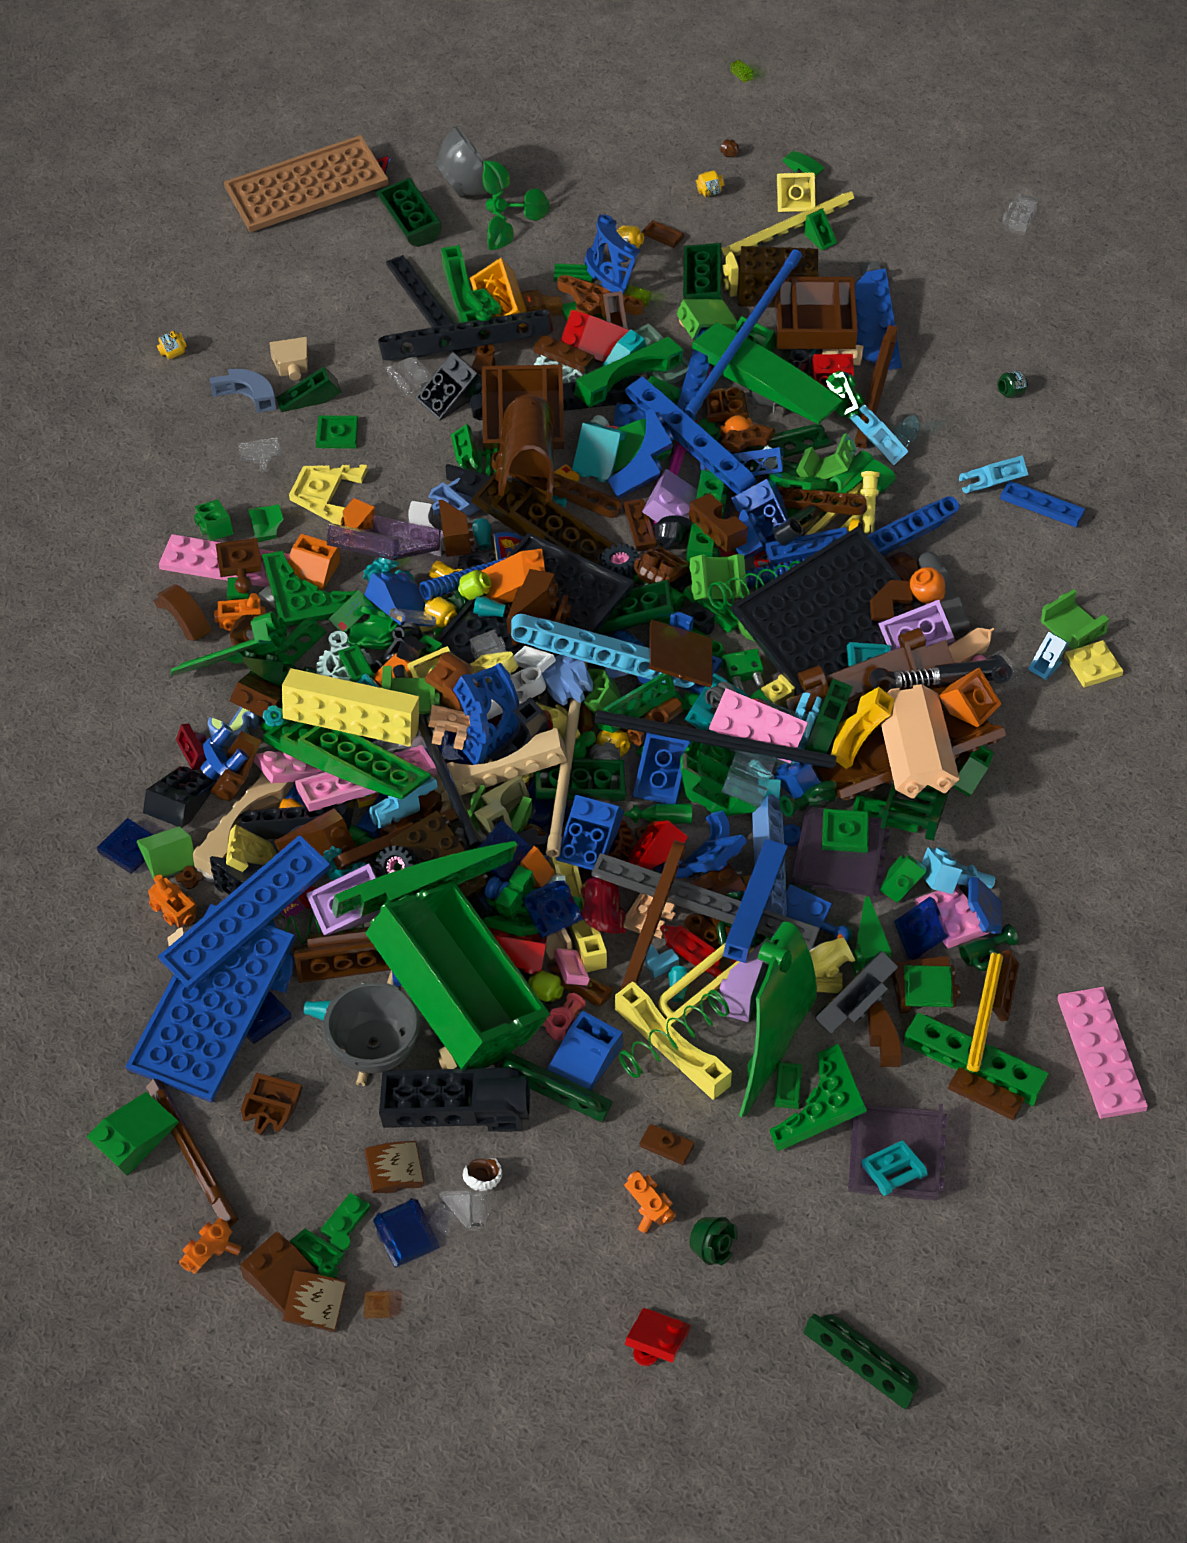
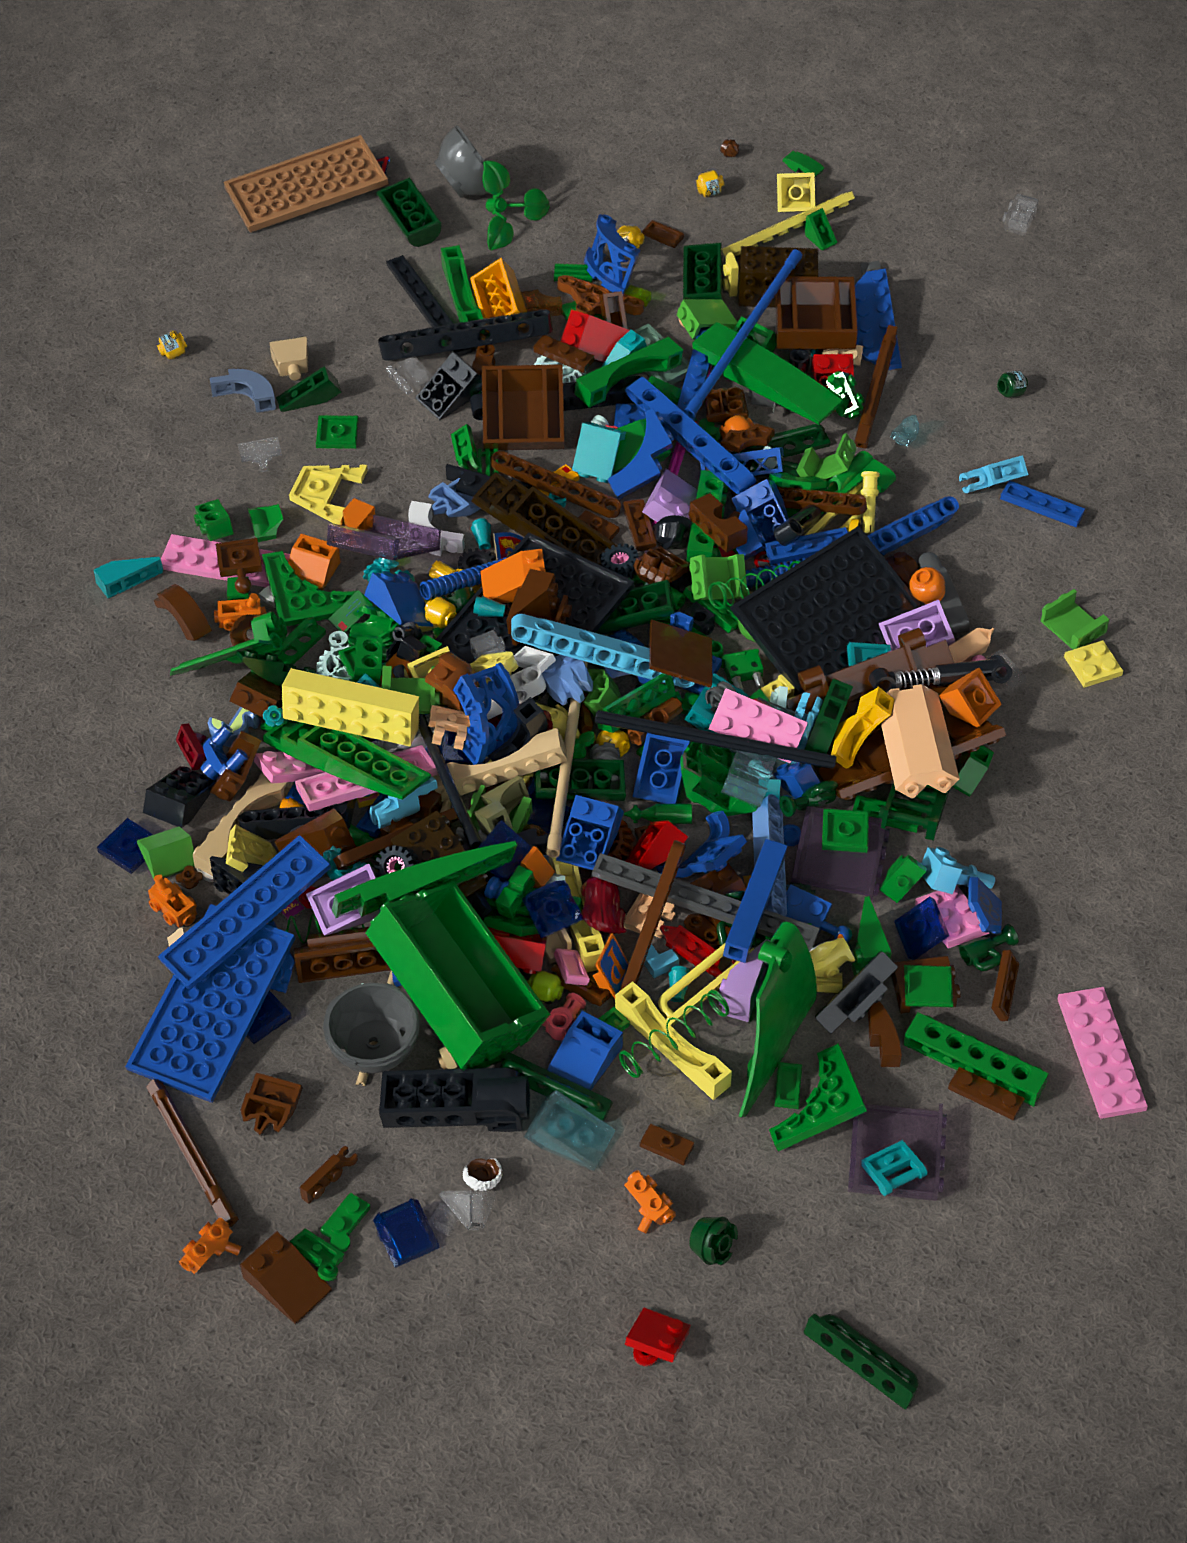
(125, 574): none -> teal slope
(132, 1132): green slope -> none
(314, 1301): slope -> none
(316, 1008): teal cone -> none
(329, 1172): none -> reddish brown plate
(369, 658): none -> green brick
(377, 1305): clear orange tile -> none
(394, 1166): slope -> none
(412, 616): clear tile -> none
(456, 530): reddish brown slope -> none
(474, 584): lime head -> none
(484, 303): green hinge -> none
(527, 442): reddish brown animal -> none
(569, 1131): none -> clear light blue slope
(601, 525): none -> reddish brown plate
(611, 966): none -> piece
(615, 1019): none -> green tile
(741, 70): clear neon green piece -> none
(779, 696): none -> light aqua plate
(880, 436): medium azure plate -> none
(893, 592): reddish brown tile -> none
(984, 1012): yellow axle -> none
(1048, 656): dark azure slope -> none

